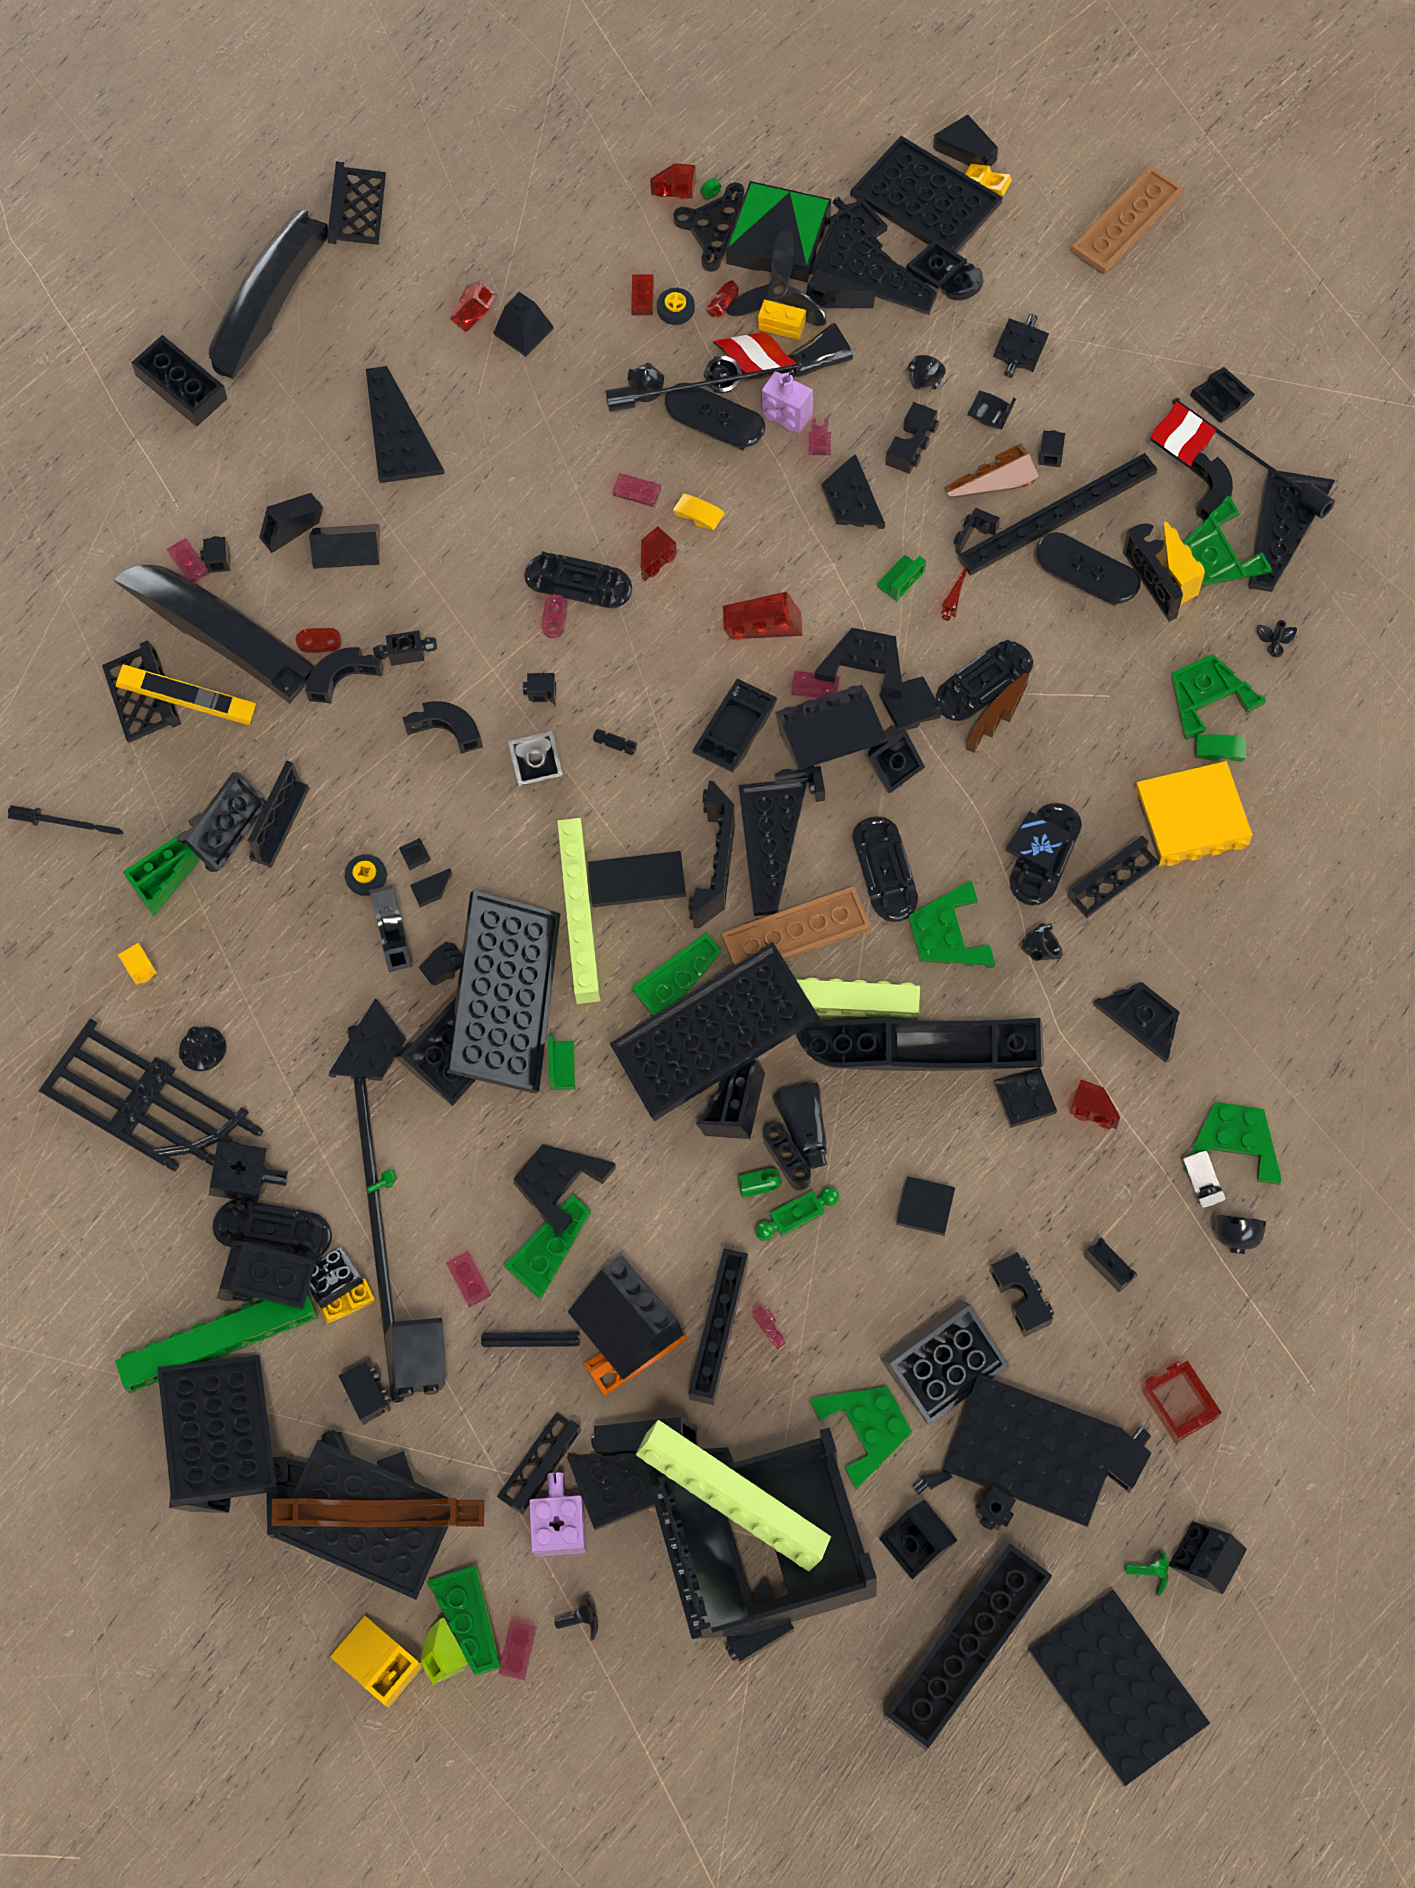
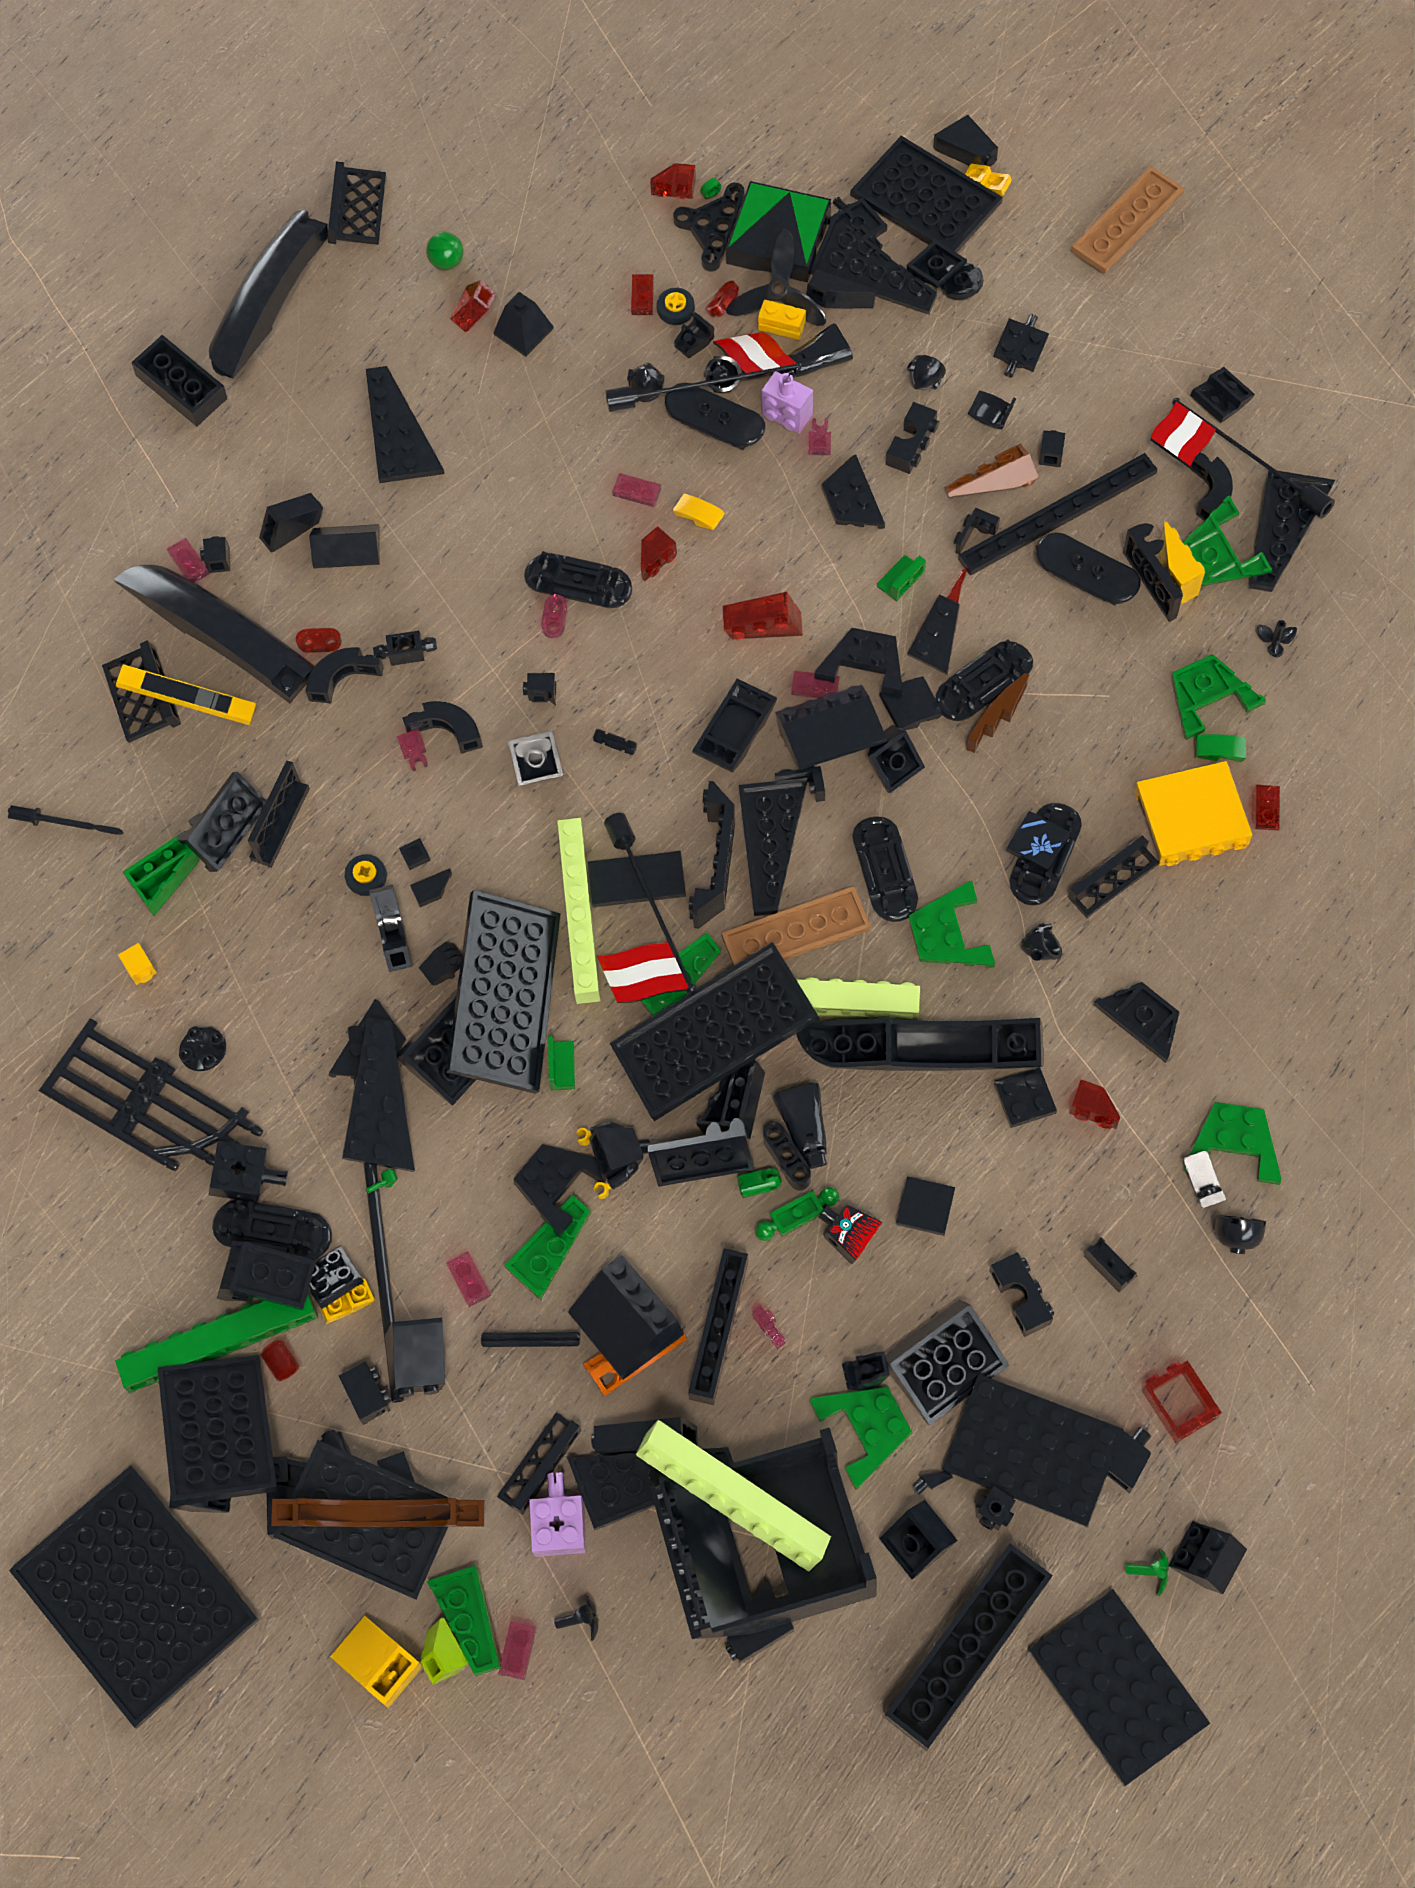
(133, 1596): none -> black plate
(280, 1360): none -> clear red piece
(377, 1116): none -> black wing
(412, 747): none -> clear pink plate
(444, 250): none -> green piece
(616, 1153): none -> black torso
(647, 968): none -> flag
(694, 336): none -> black hand
(702, 1156): none -> black hinge
(849, 1230): none -> torso
(866, 1371): none -> black hand
(935, 638): none -> black wing
(1266, 807): none -> clear red slope

